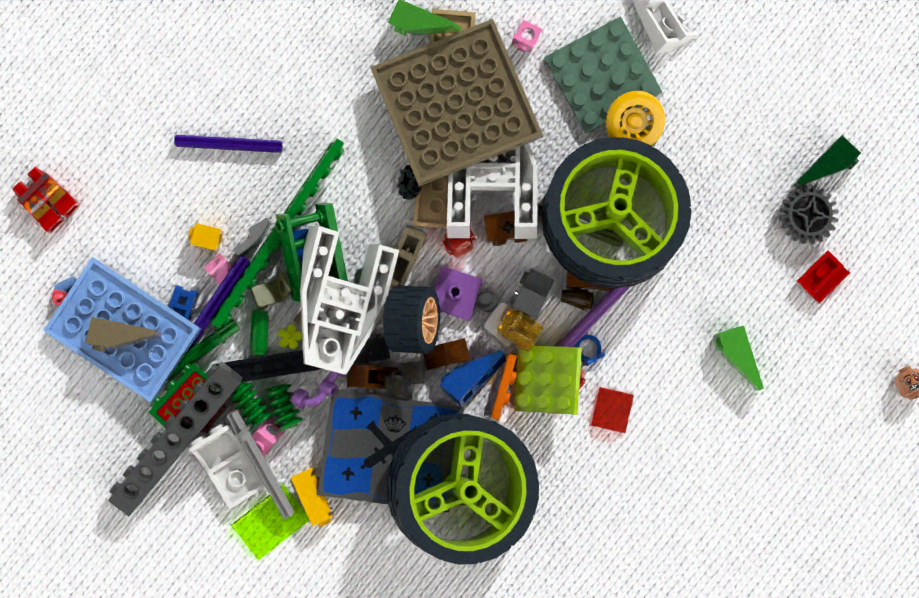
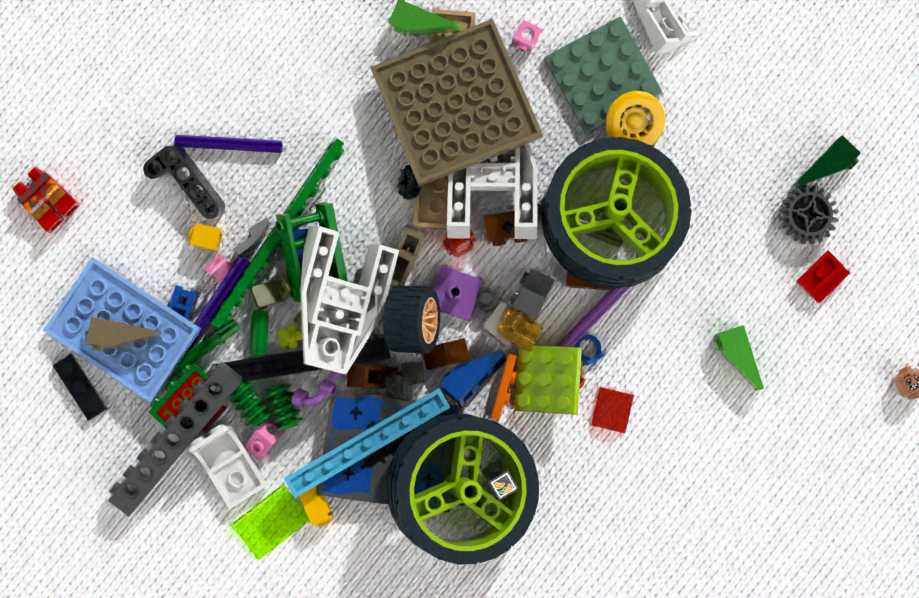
(61, 290): arm -> none
(80, 387): none -> black plate
(188, 184): none -> black beam
(260, 464): light grey axle -> none
(366, 442): none -> medium azure plate
(500, 479): none -> black brick
(578, 298): dark brown cone -> none

